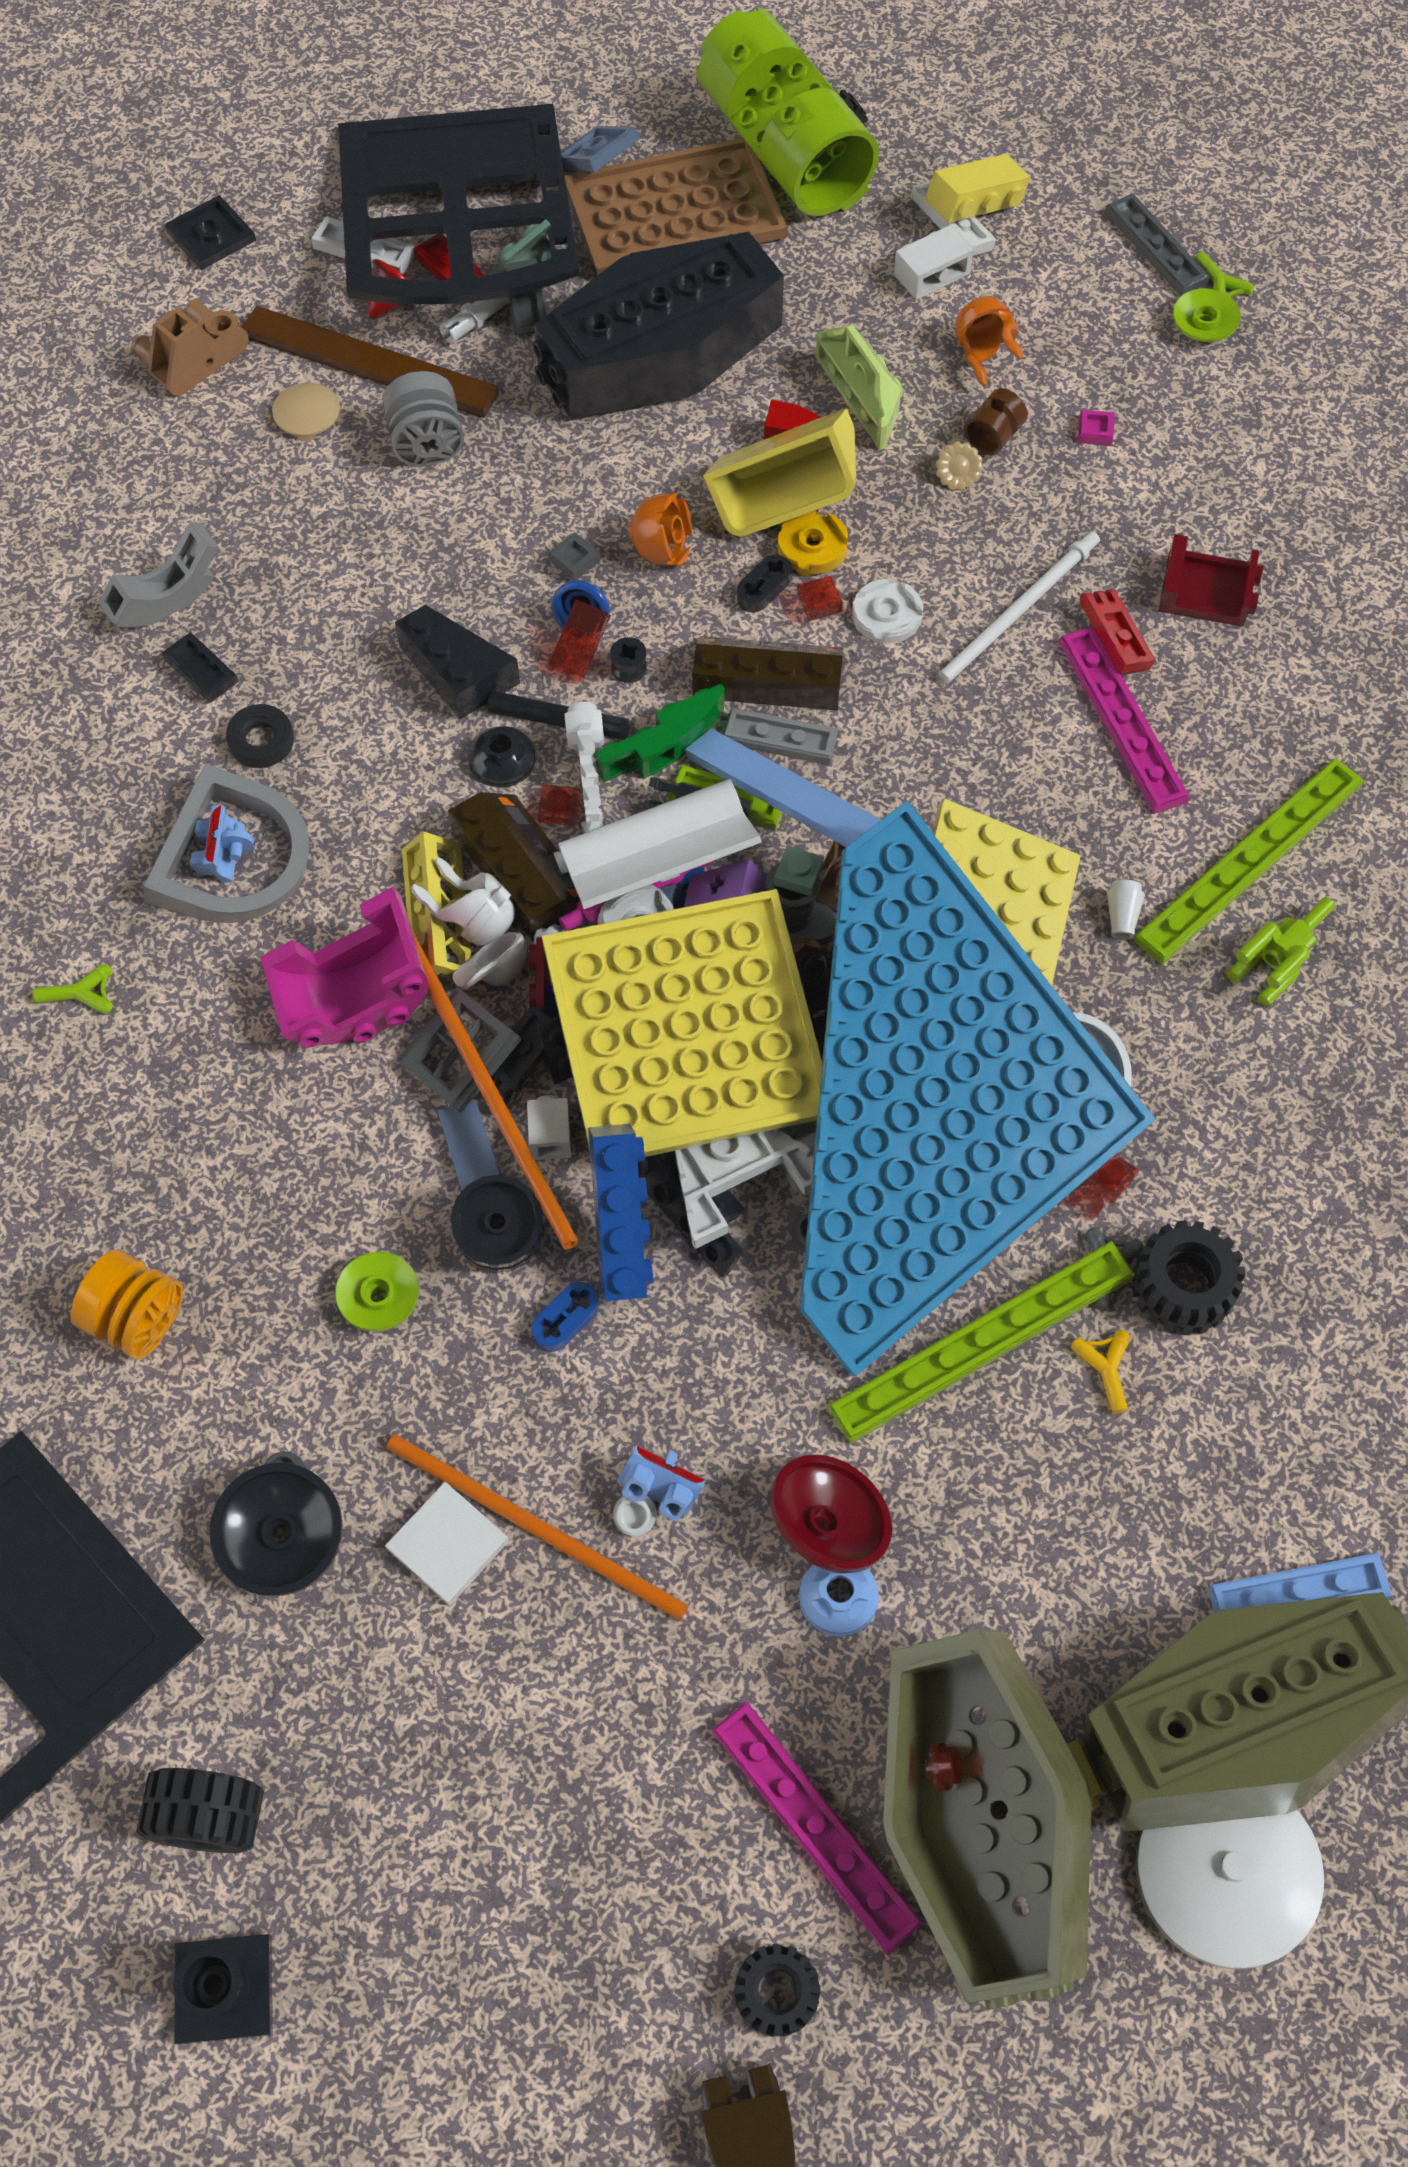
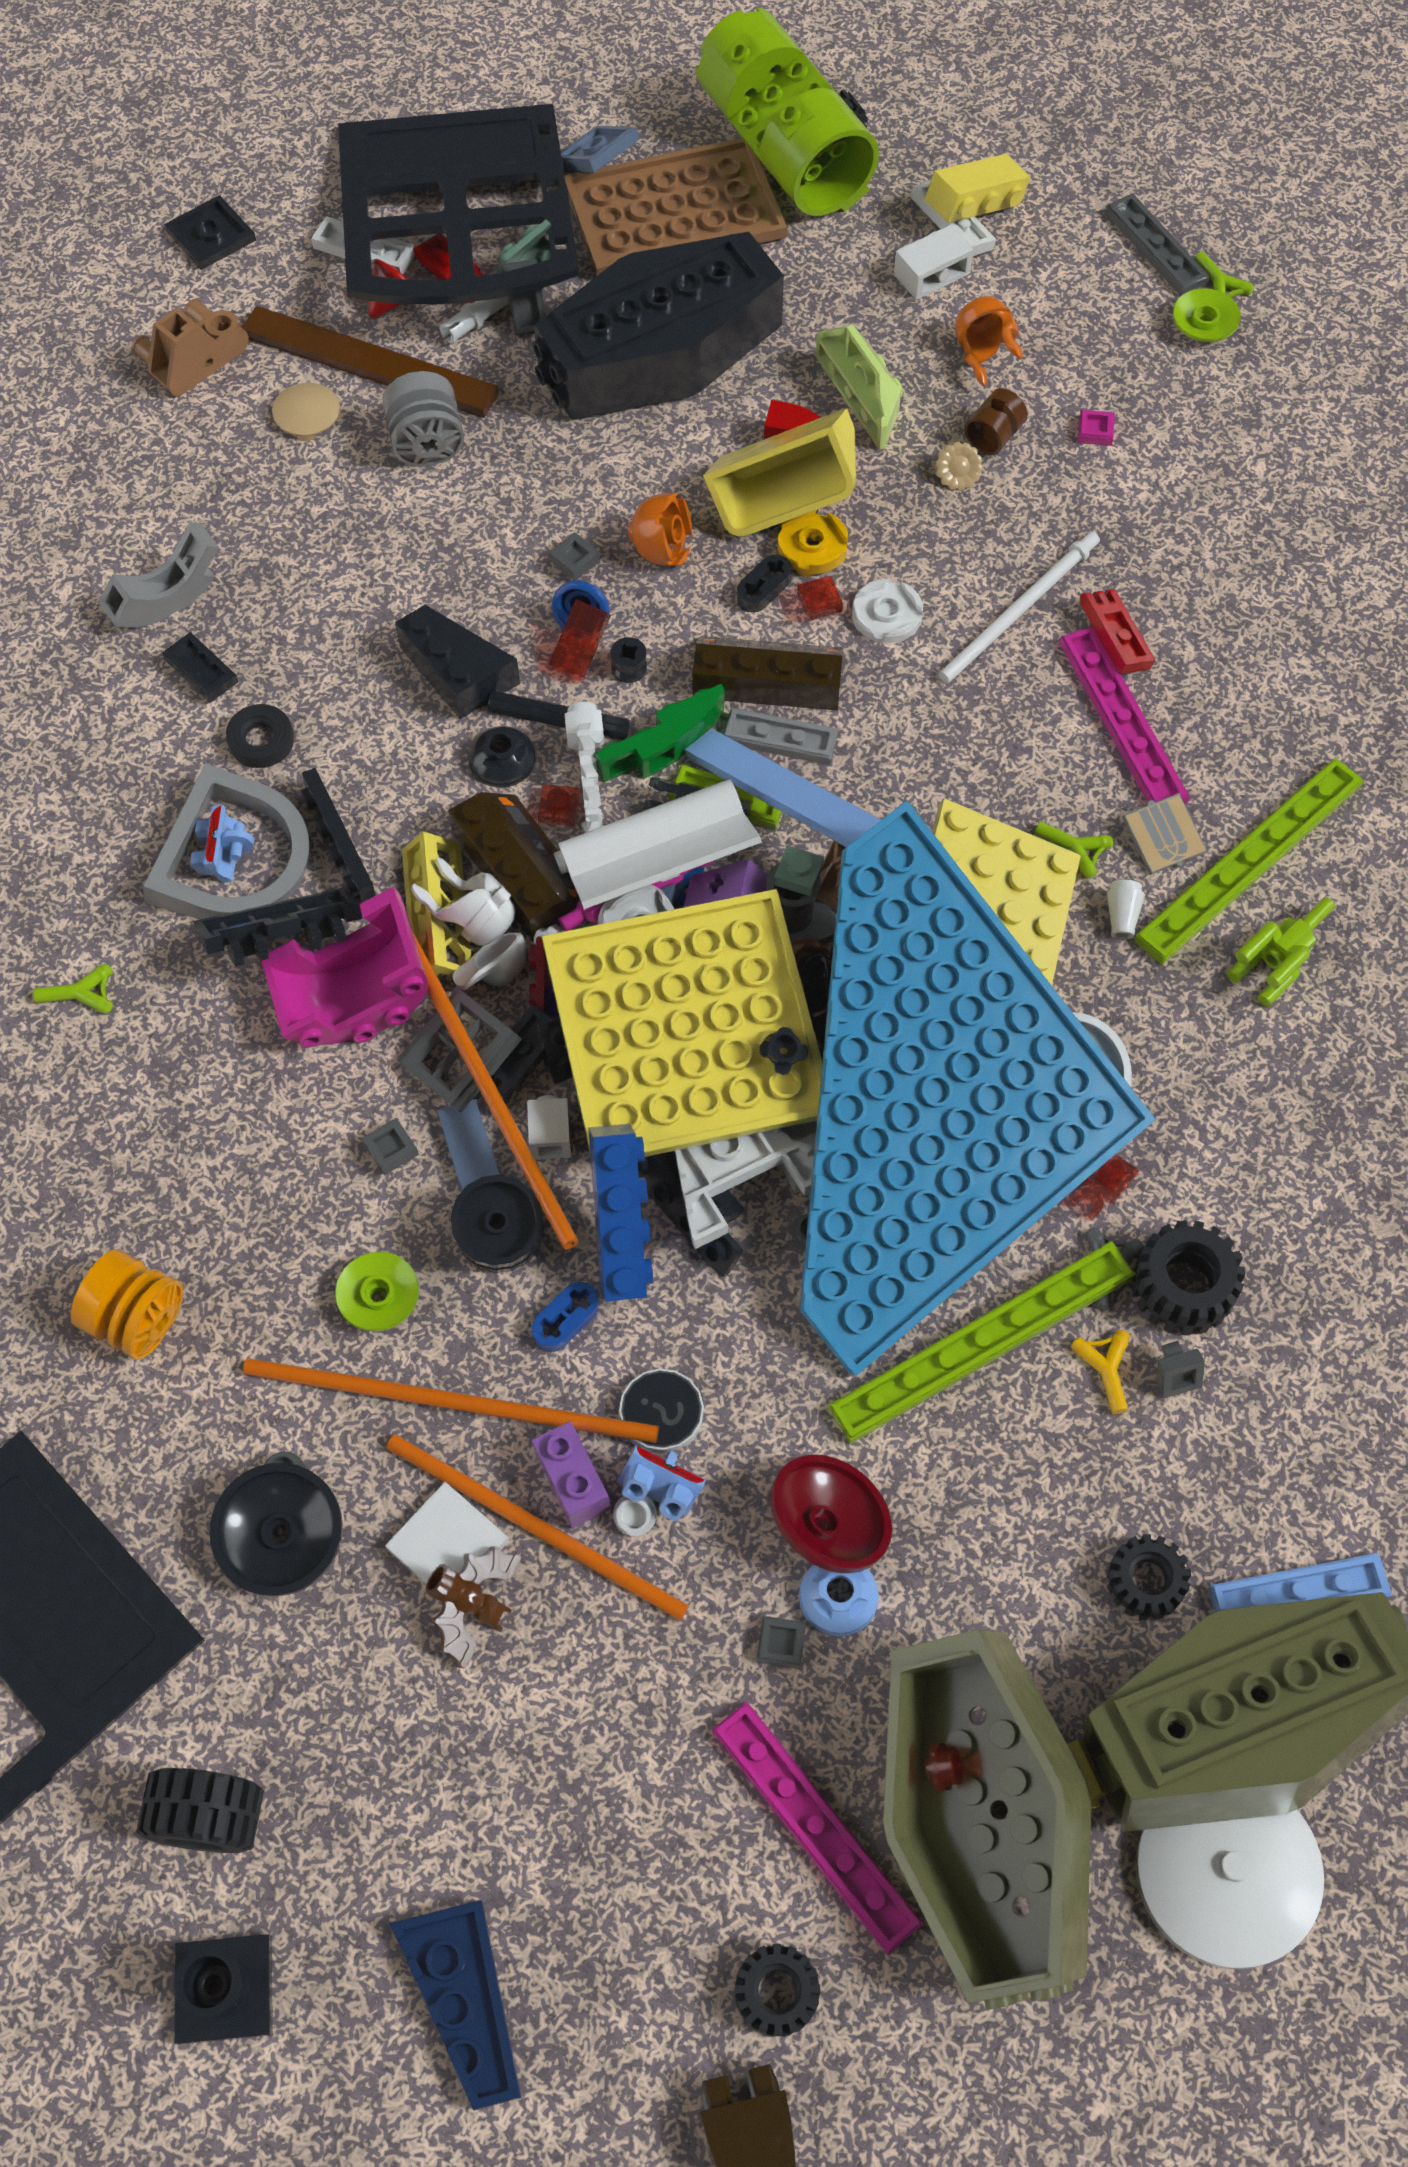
(245, 929): none -> black hinge
(330, 825): none -> black plate
(390, 1146): none -> dark grey plate
(450, 1400): none -> orange piece
(461, 1987): none -> dark blue wing
(463, 1595): none -> animal
(571, 1474): none -> medium lavender brick
(666, 1401): none -> black tile
(781, 1642): none -> dark grey tile
(784, 1039): none -> black plate
(1077, 845): none -> lime piece
(1163, 1556): none -> black tyre
(1164, 834): none -> piece
(1179, 1370): none -> dark grey tile
(1209, 585): dark red panel -> none

